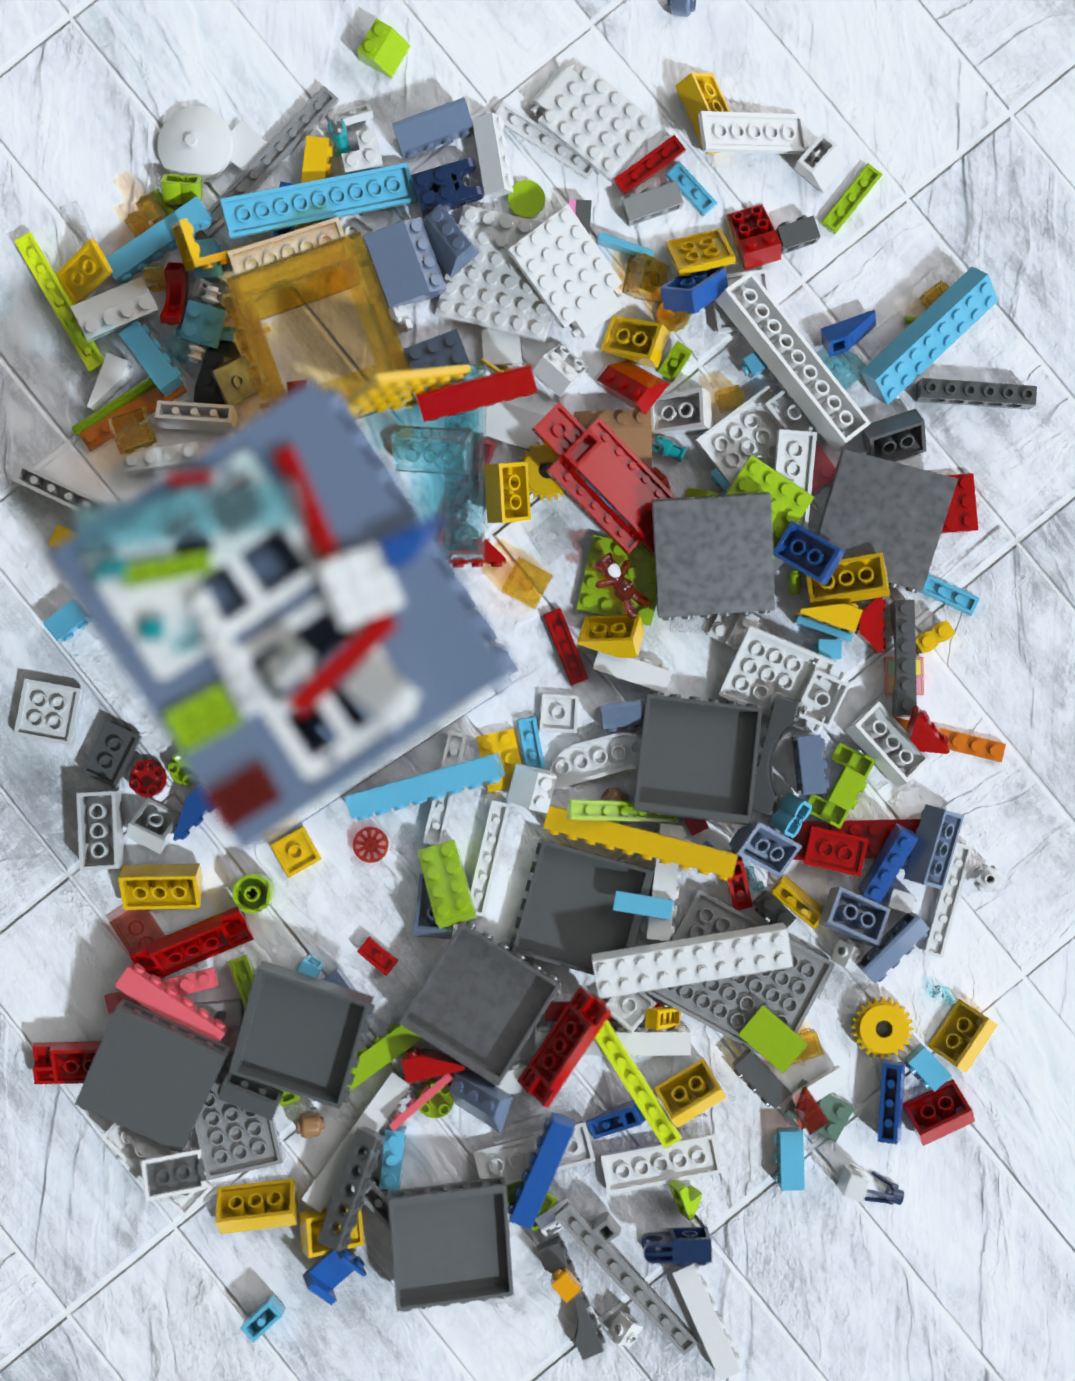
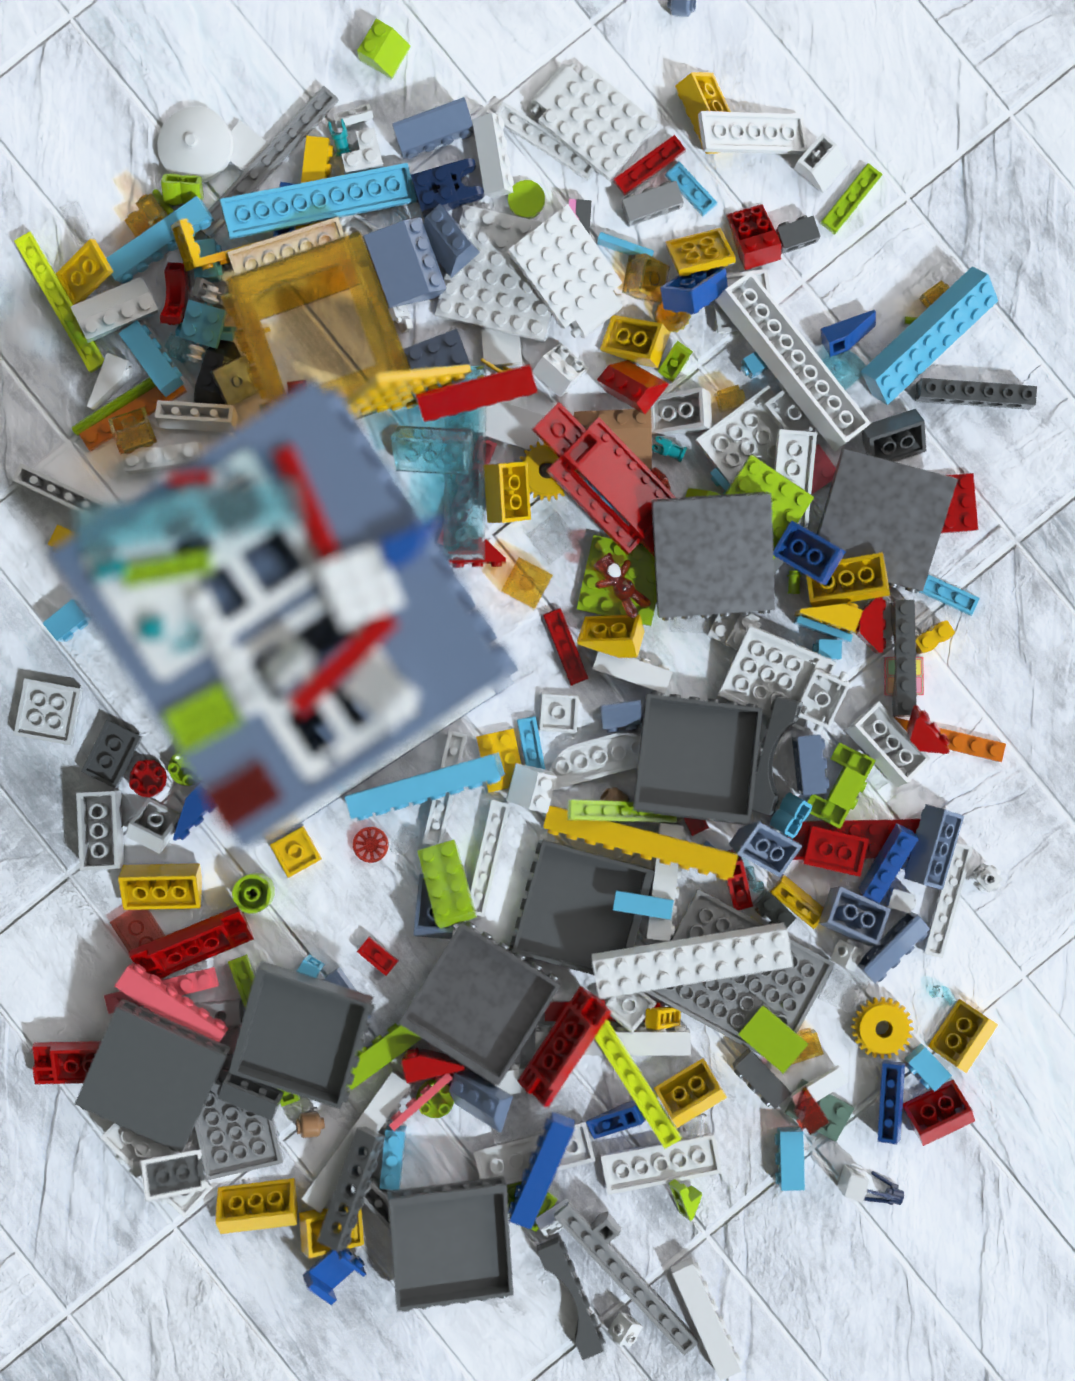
(155, 277): clear yellow piece -> none
(263, 1318): medium azure brick -> none
(565, 1284): light orange brick -> none
(678, 1246): dark blue brick -> none

